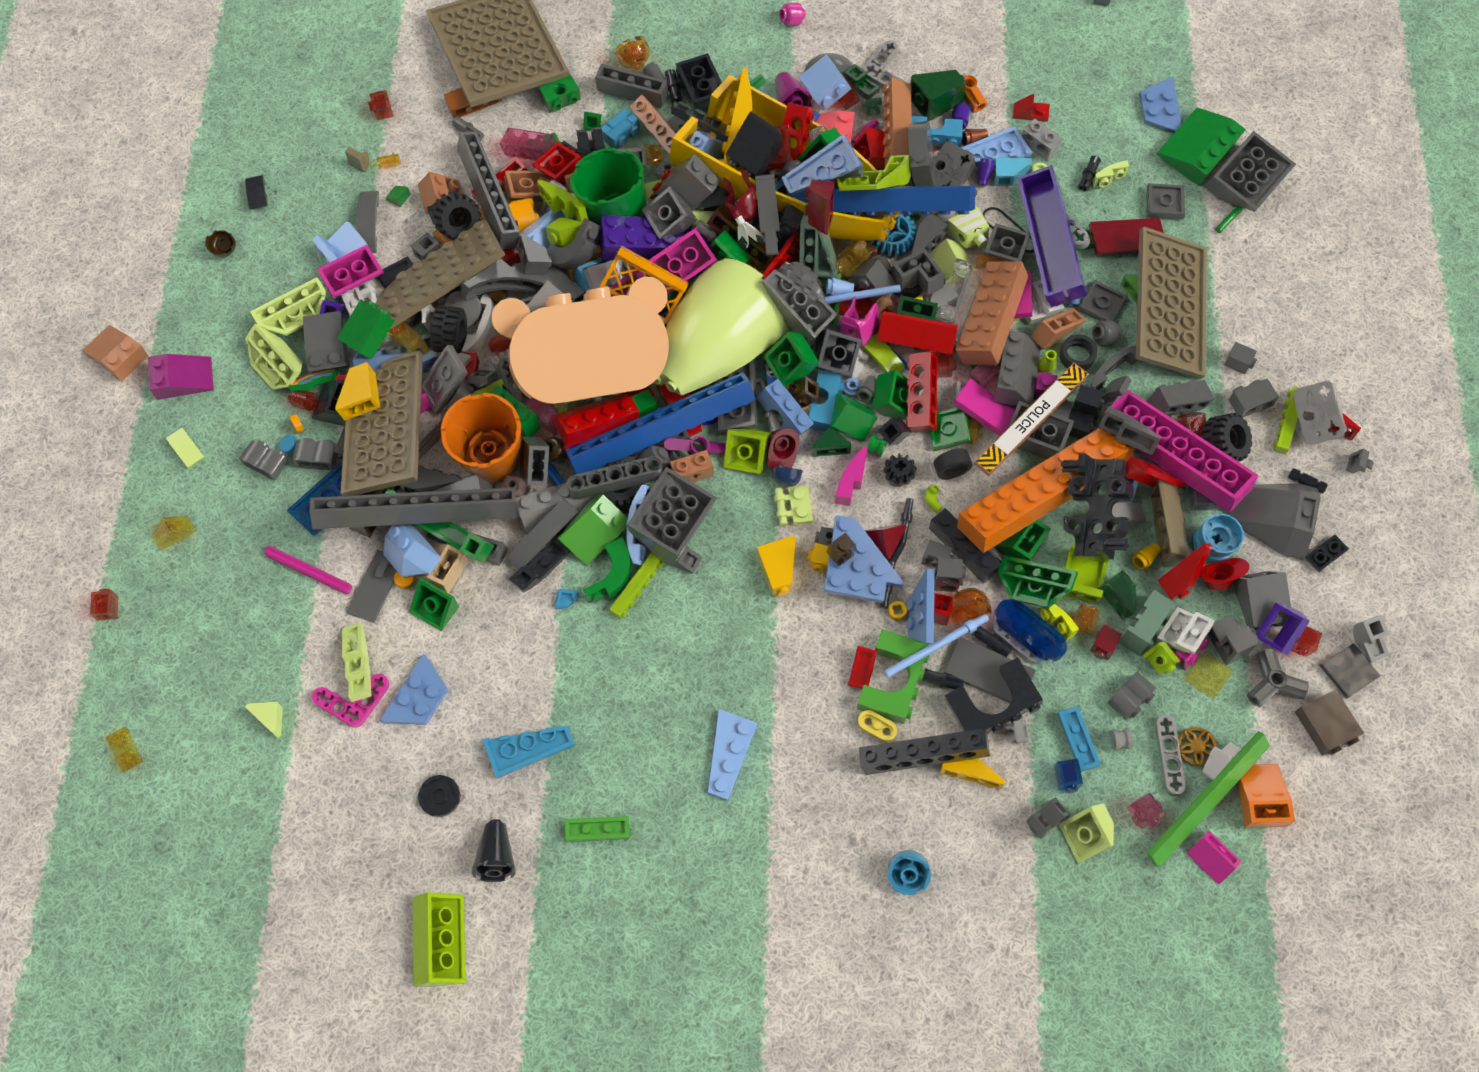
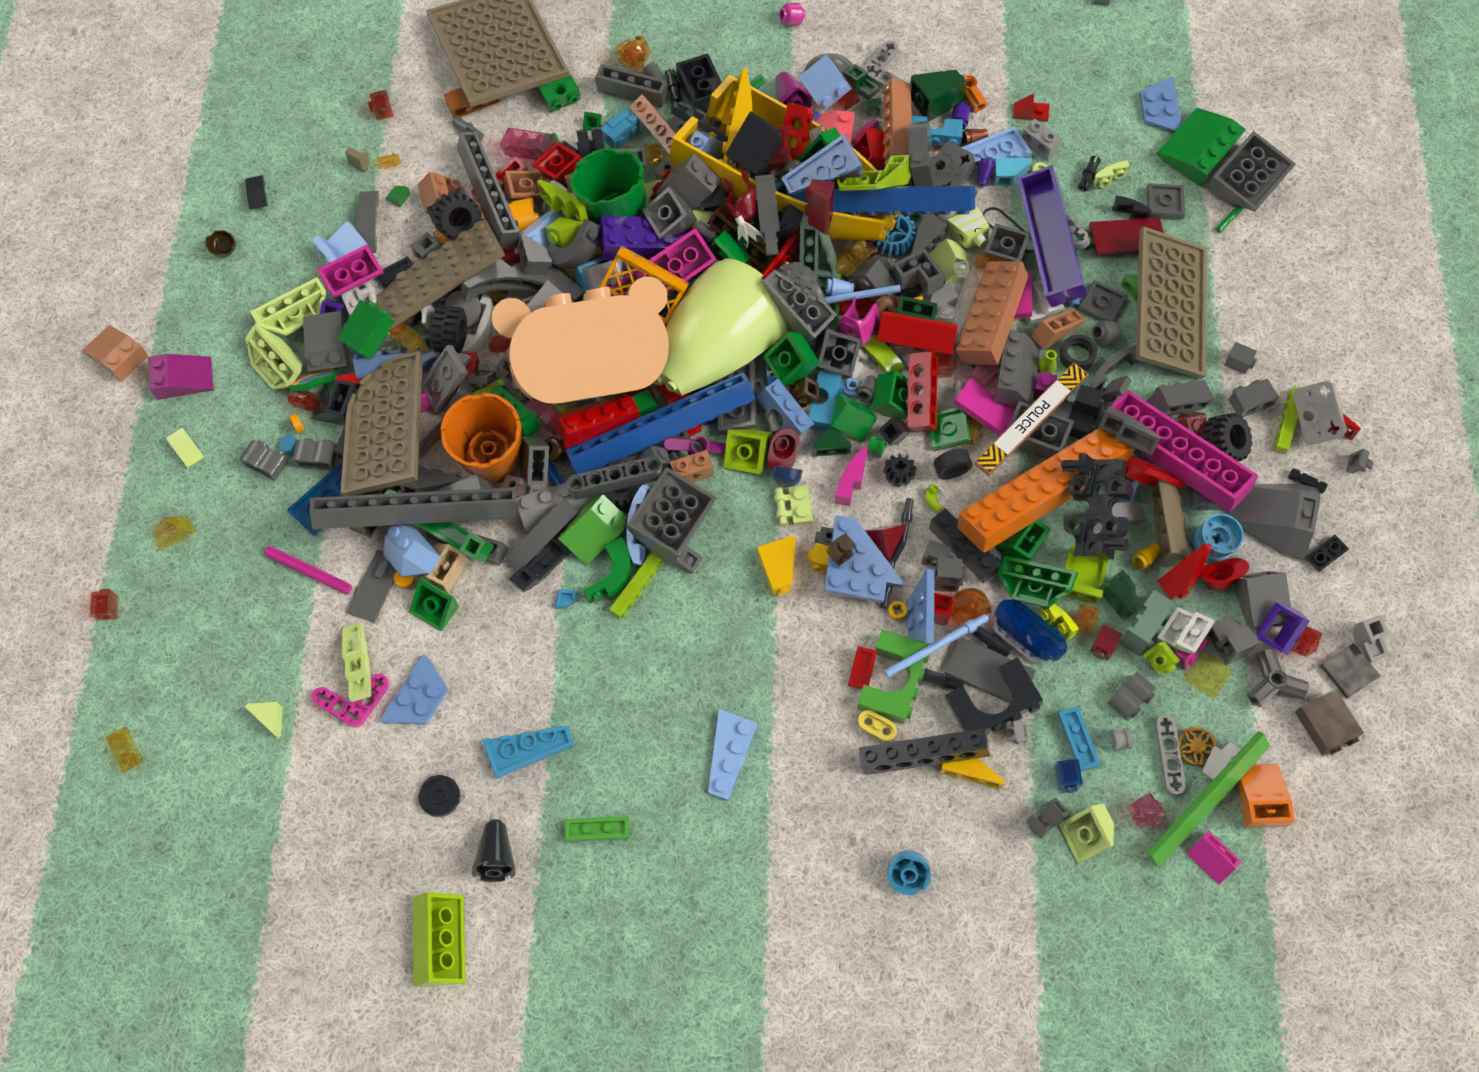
(358, 392): yellow slope -> none
(1134, 208): none -> black slope

